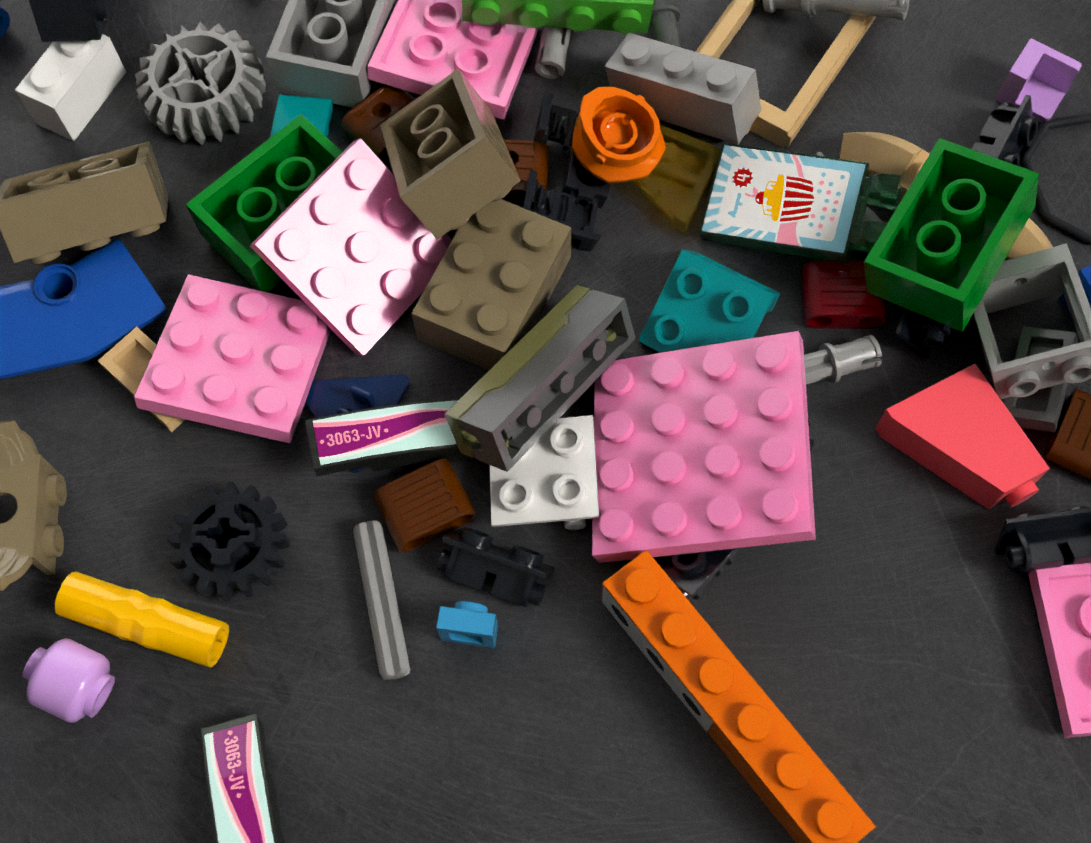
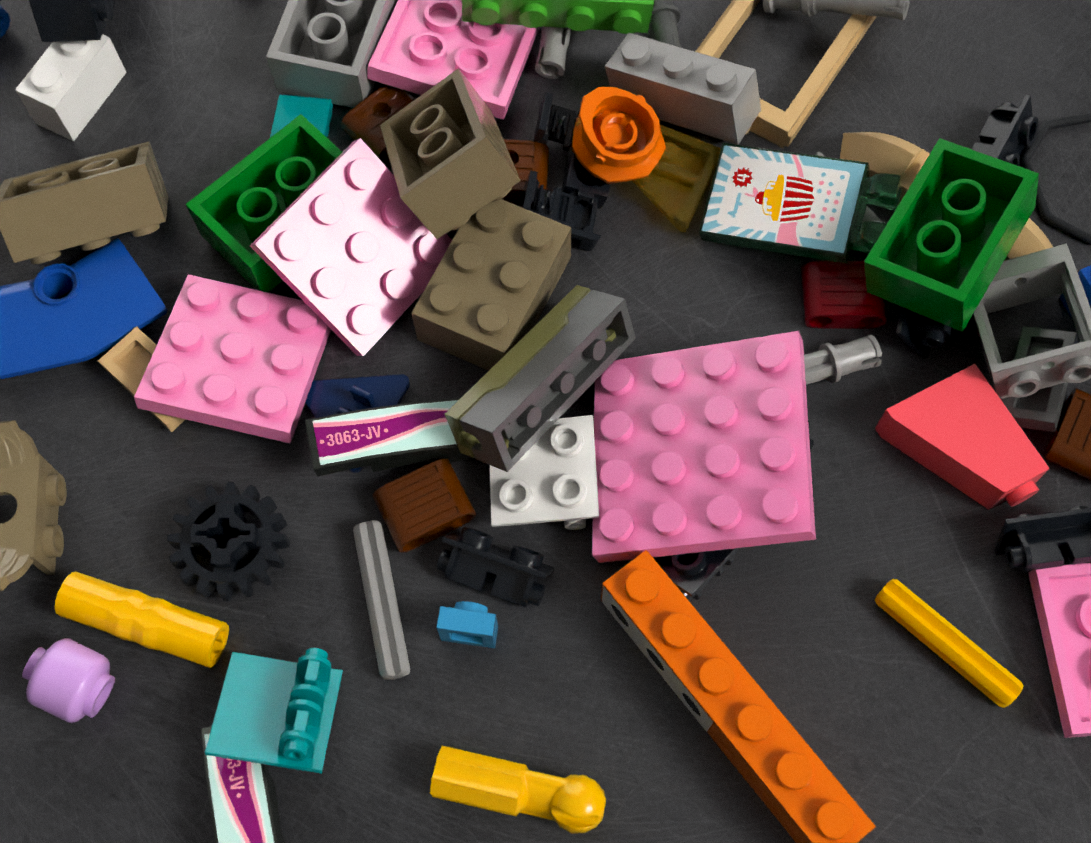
(200, 83): light grey gear -> none
(276, 711): none -> teal hinge
(512, 789): none -> yellow piece
(706, 306): teal bracket -> none
(949, 643): none -> yellow axle
(1043, 76): lavender panel -> none

